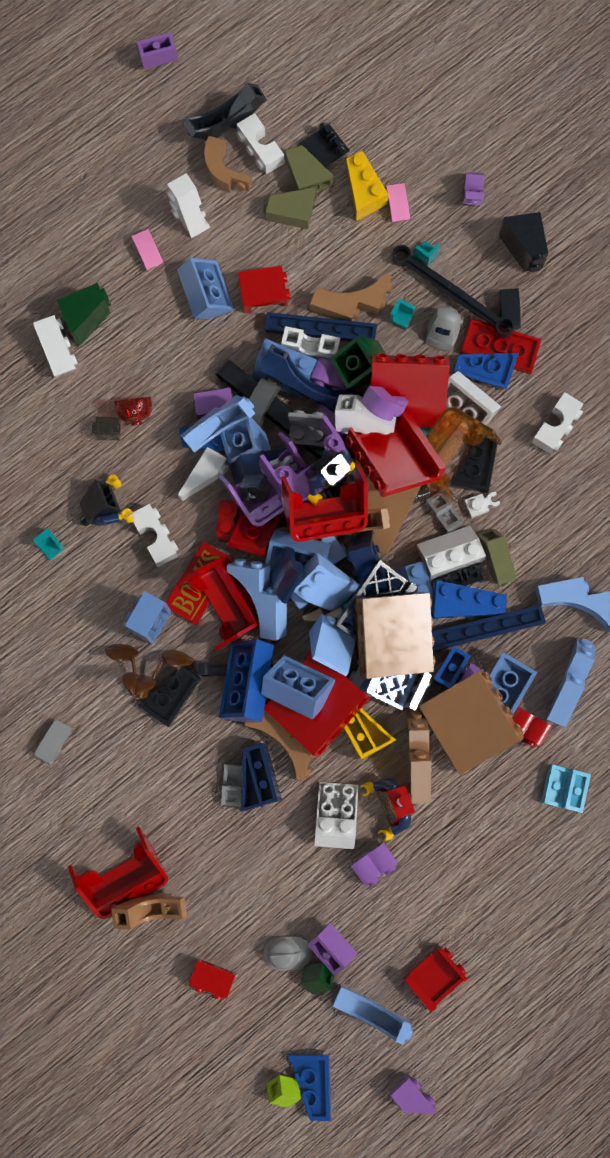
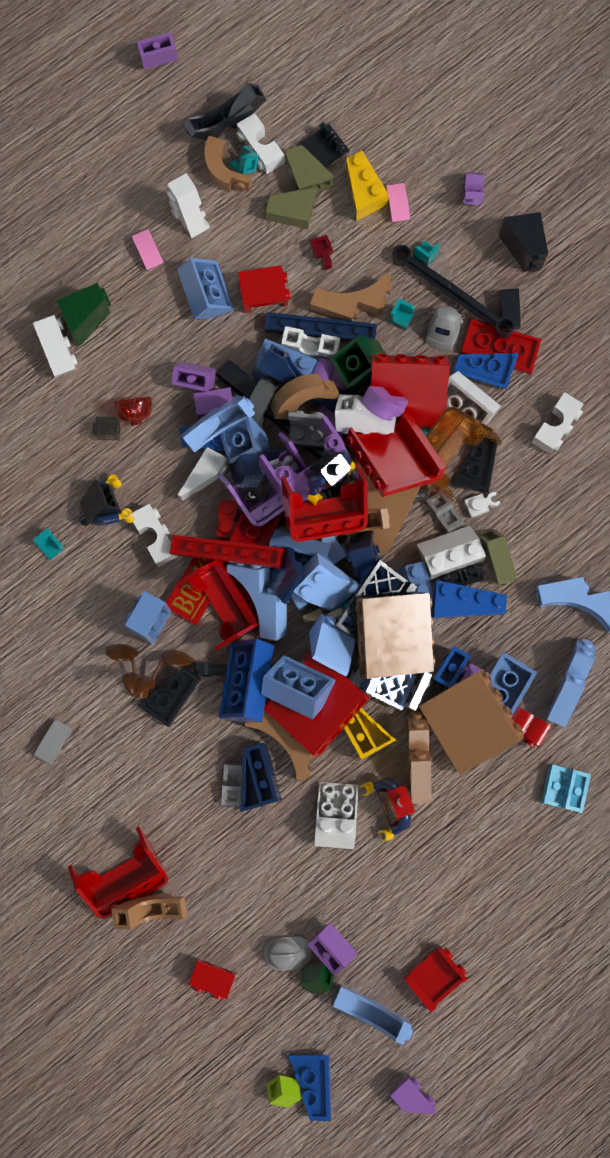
(193, 376): none -> medium lavender brick
(227, 551): none -> red plate
(247, 162): none -> teal panel
(300, 390): none -> medium nougat arch
(322, 249): none -> dark red plate
(374, 864): medium lavender brick -> none
(488, 628): dark blue plate -> none

